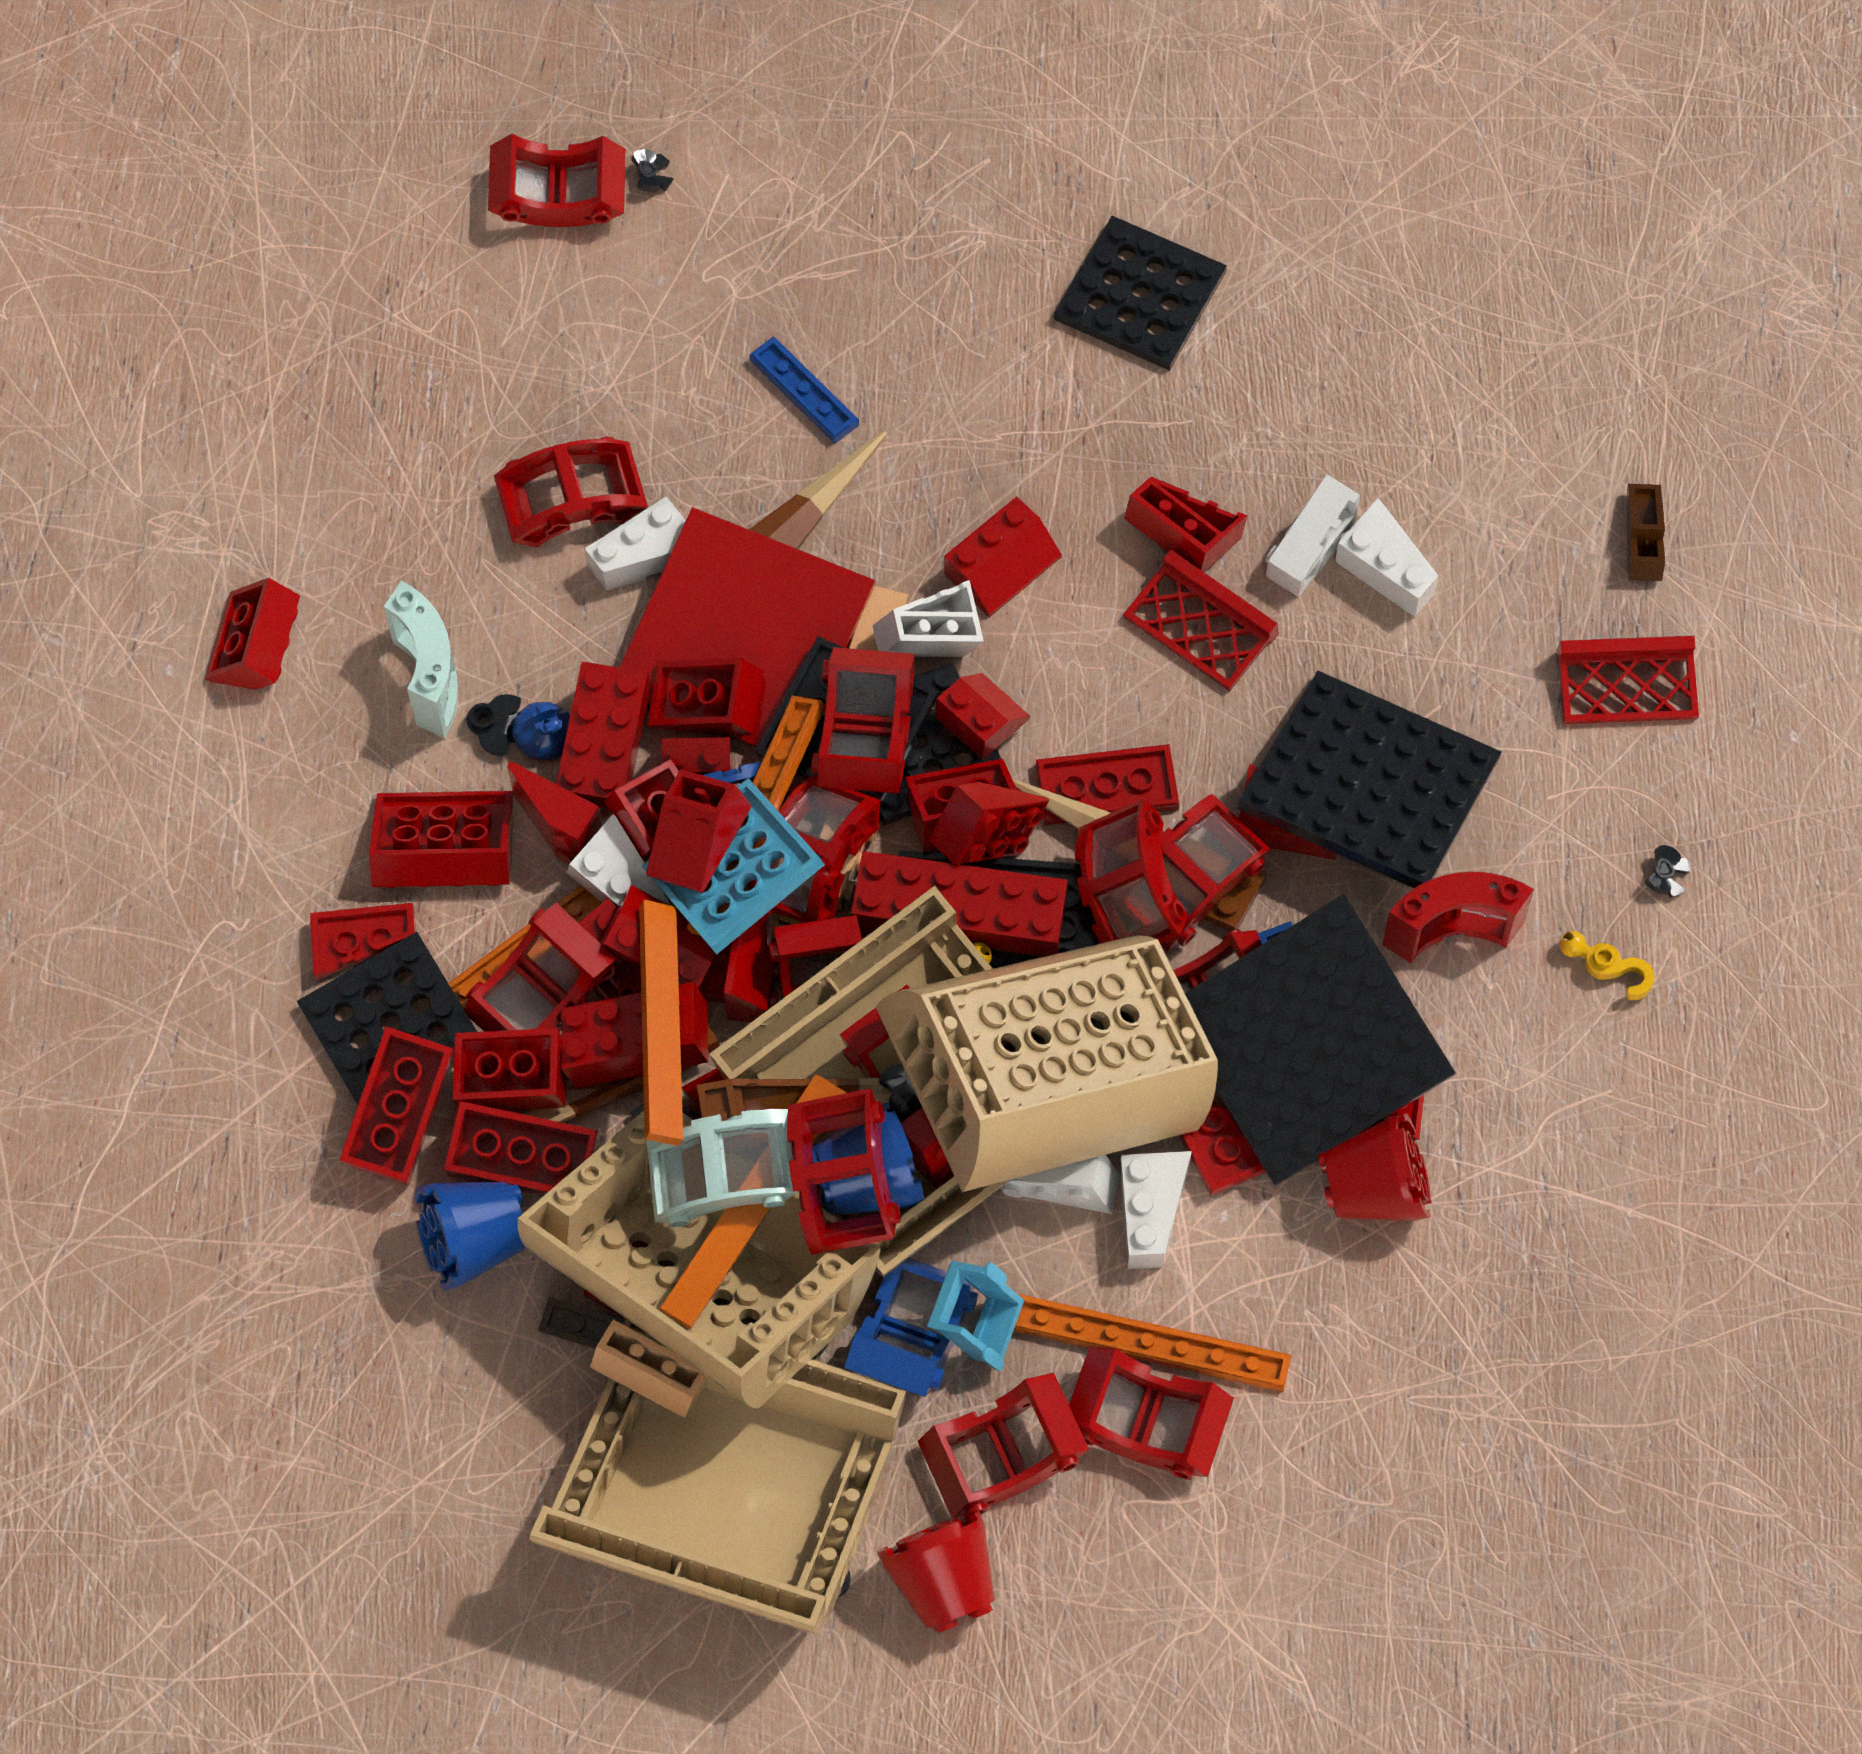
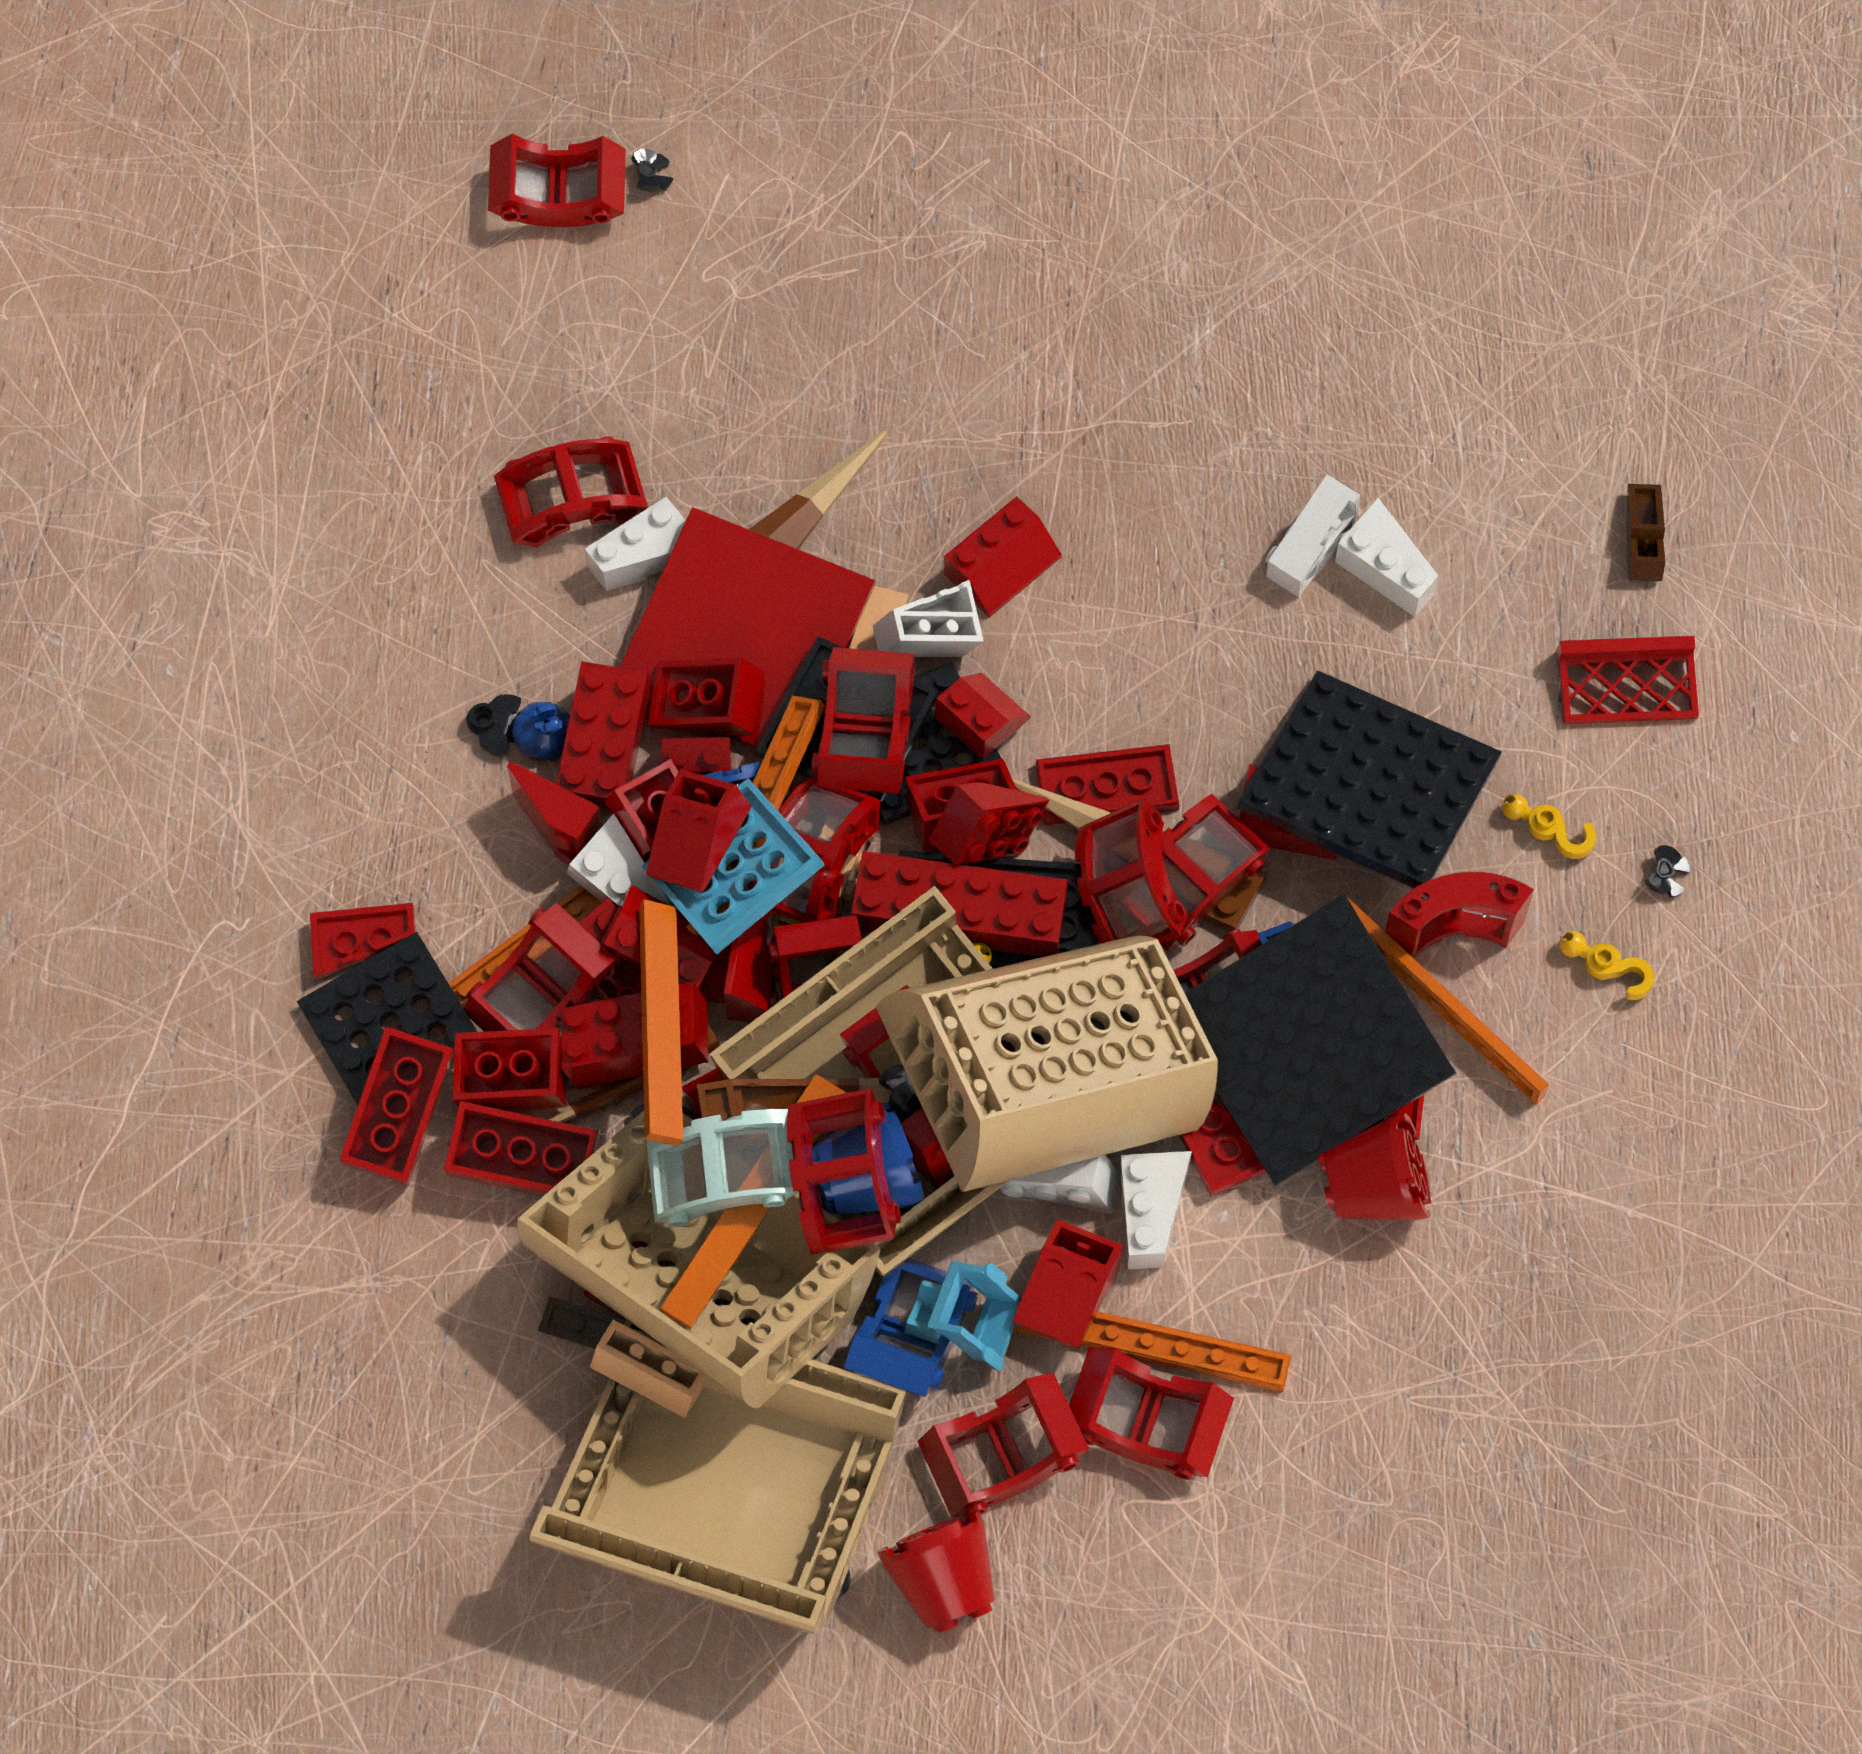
(253, 635): red slope -> none
(423, 636): light aqua window -> none
(441, 839): red slope -> none
(468, 1228): blue cone -> none
(804, 390): blue tile -> none
(921, 1313): none -> medium azure bracket
(1068, 1284): none -> red slope
(1133, 335): black piece -> none
(1182, 523): red wedge -> none
(1224, 604): red fence -> none
(1456, 1014): none -> orange tile
(1548, 823): none -> yellow piece

